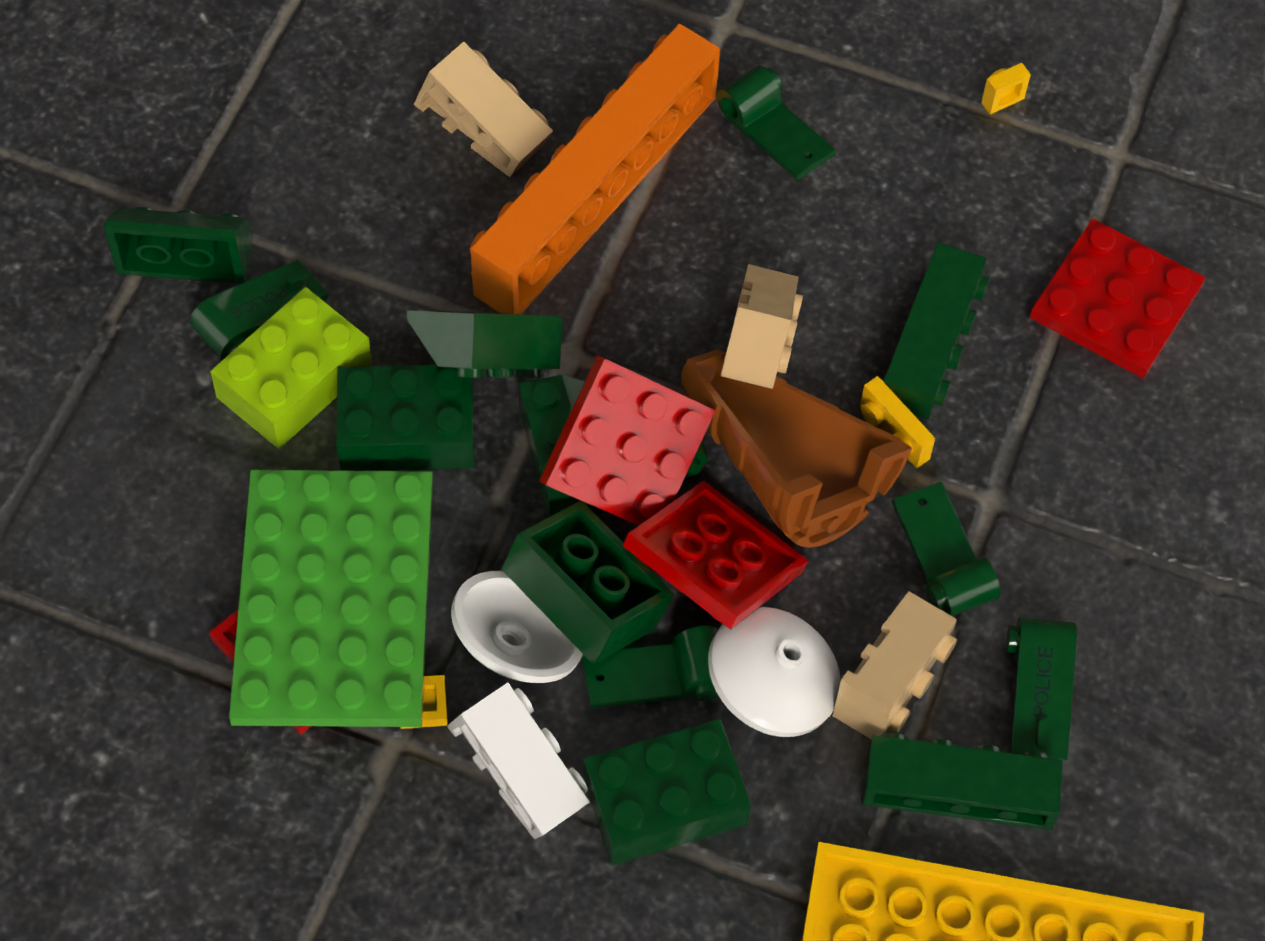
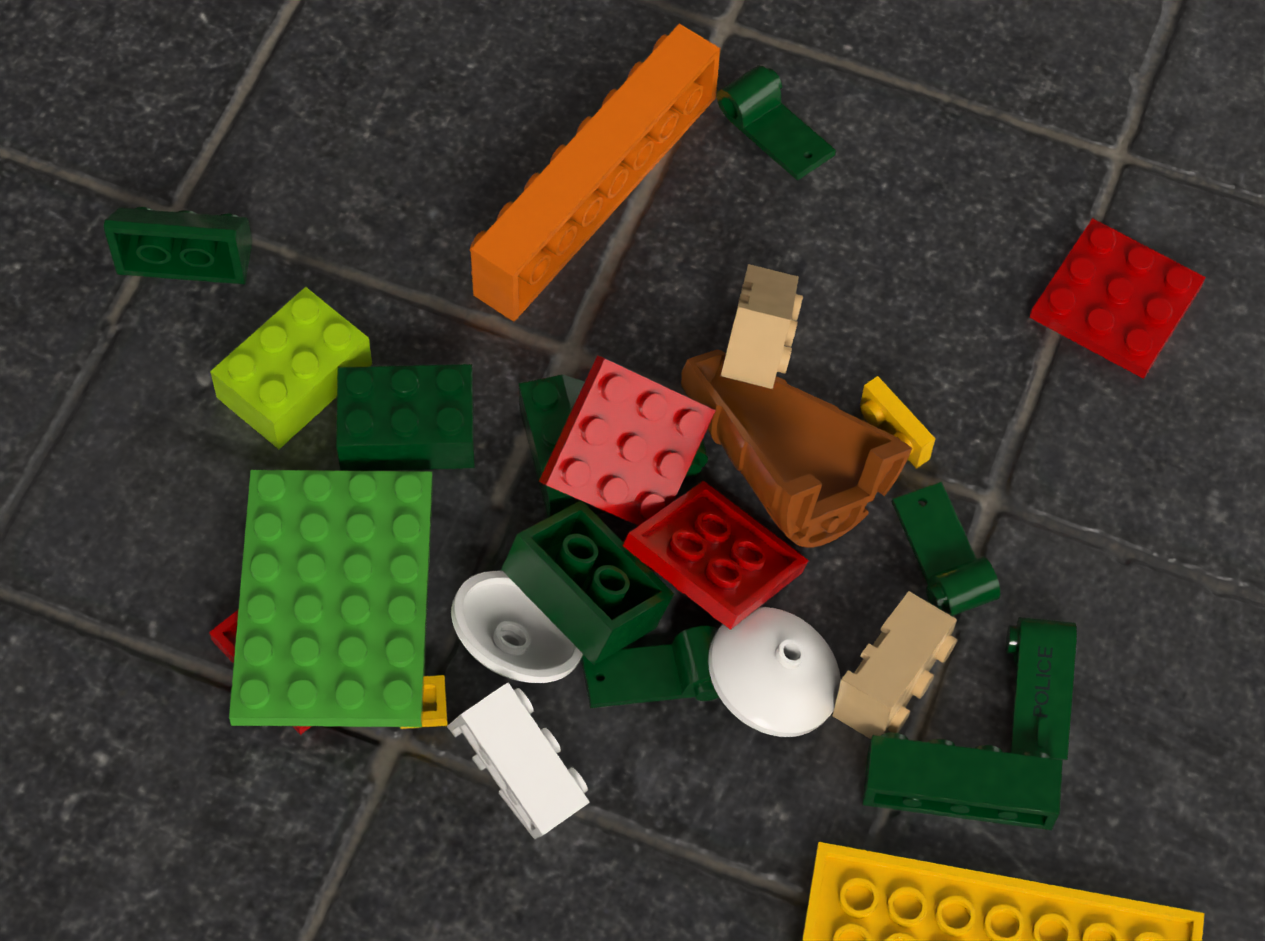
(238, 312): dark green door -> none
(484, 109): tan wedge -> none
(490, 342): dark green slope -> none
(666, 791): dark green brick -> none
(934, 328): dark green brick -> none
(1005, 88): yellow plate -> none

